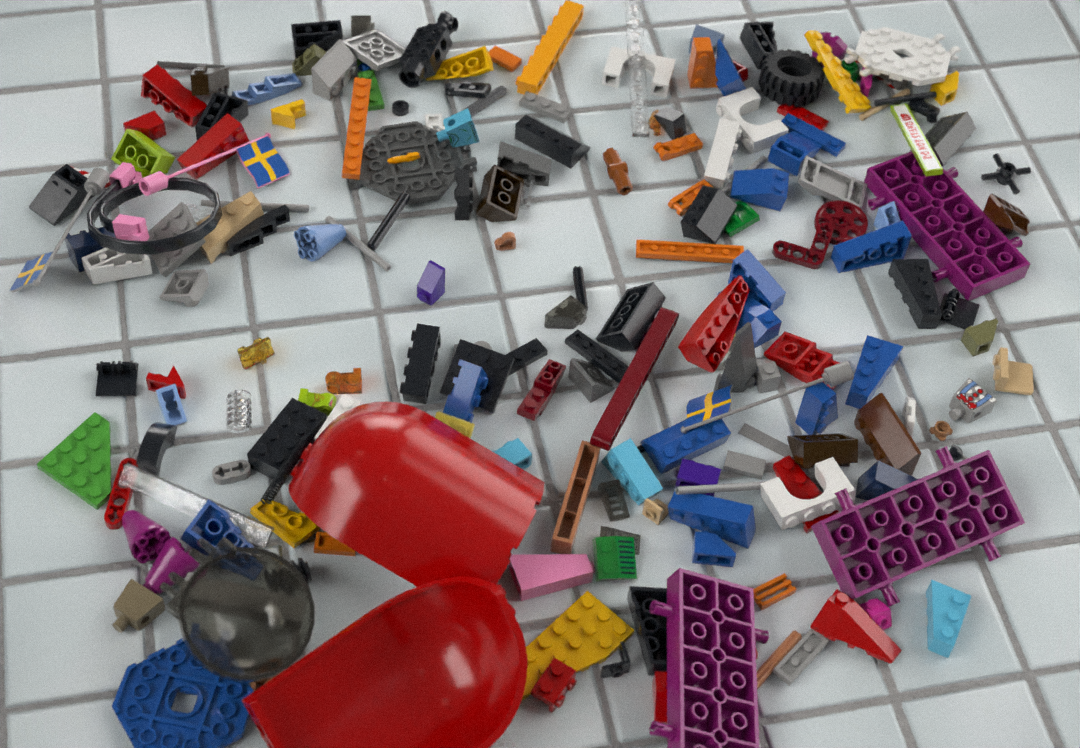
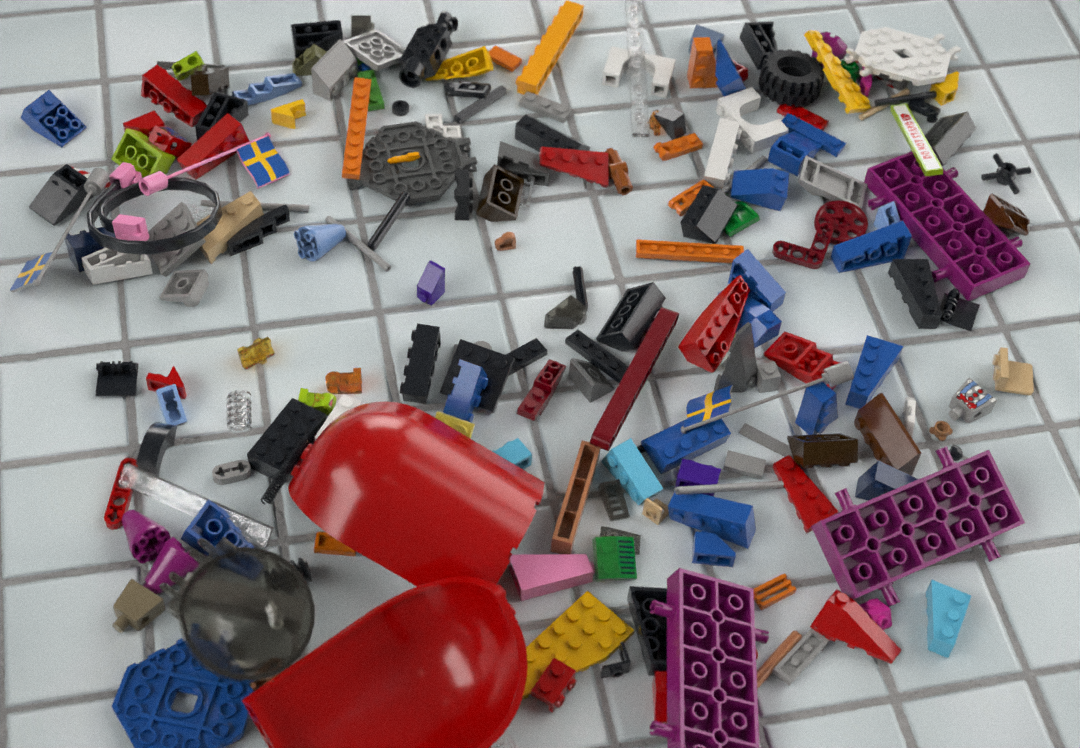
(52, 119): none -> blue slope
(83, 461): bright green plate -> none
(164, 137): none -> red torso
(185, 66): none -> lime leg
(288, 525): yellow wing -> none
(459, 129): medium azure torso -> none
(578, 163): none -> red wing
(792, 511): white arch -> none
(979, 337): olive slope -> none

